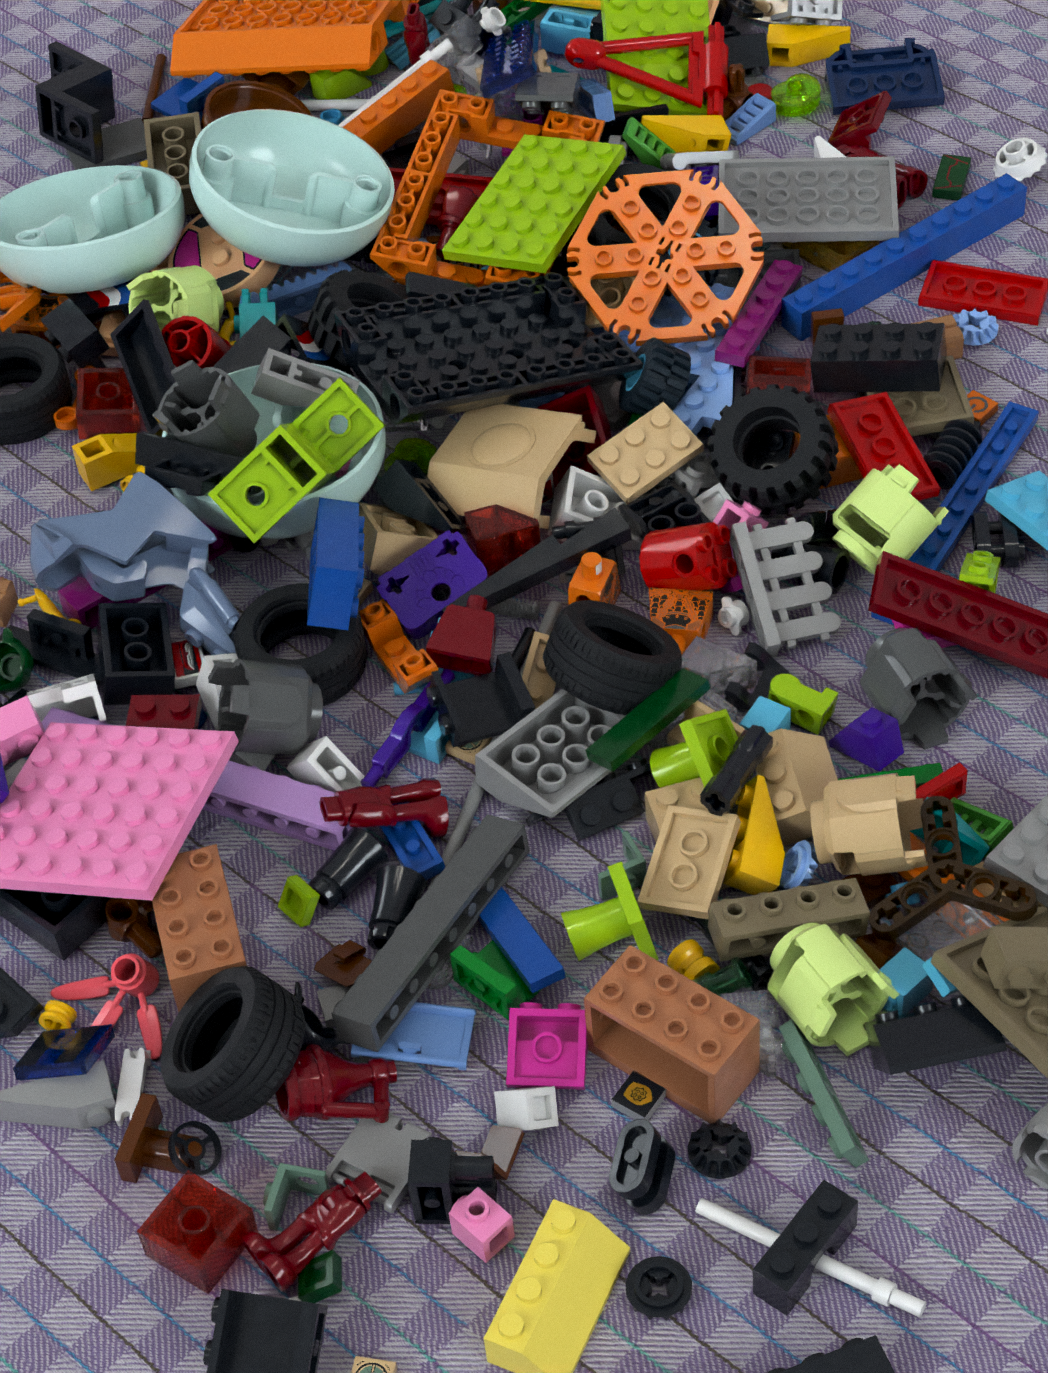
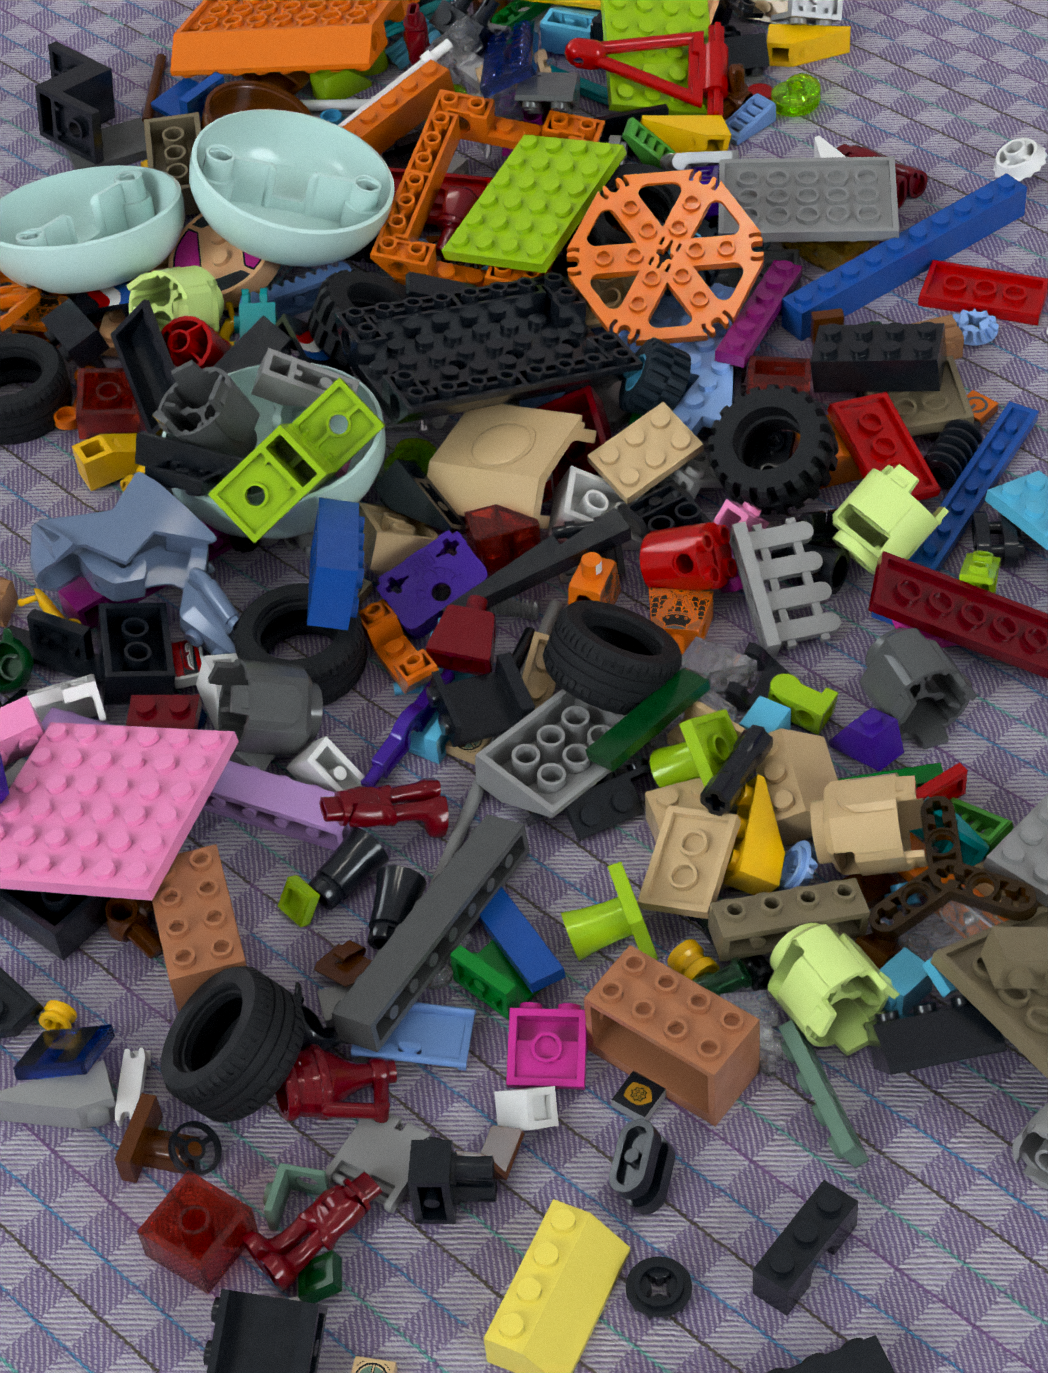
(131, 976): coral plant -> none
(413, 847): blue plate -> none
(481, 1224): bright pink brick -> none
(492, 20): white plate -> none
(596, 100): medium blue gear -> none
(634, 868): sand green bracket -> none
(712, 501): white plate -> none
(713, 1163): black gear -> none
(733, 615): white plate -> none
(868, 112): dark red piece -> none
(882, 1290): white bar -> none
(906, 72): dark blue plate -> none
(951, 177): dark green tile -> none

